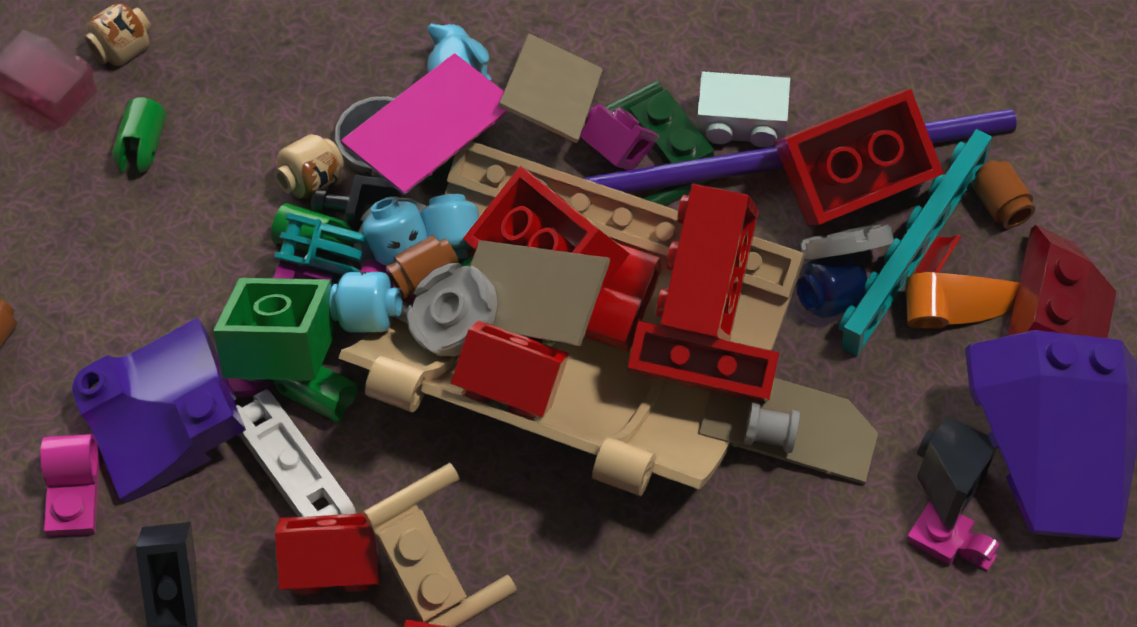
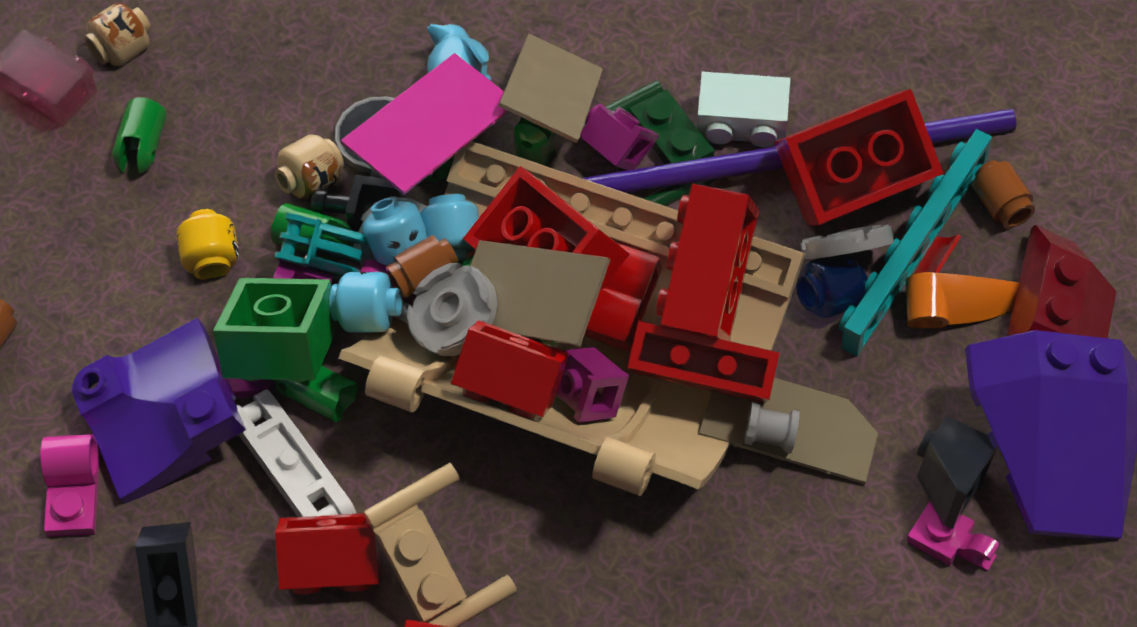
(207, 244): none -> yellow head
(533, 142): none -> green piece
(582, 376): none -> magenta brick

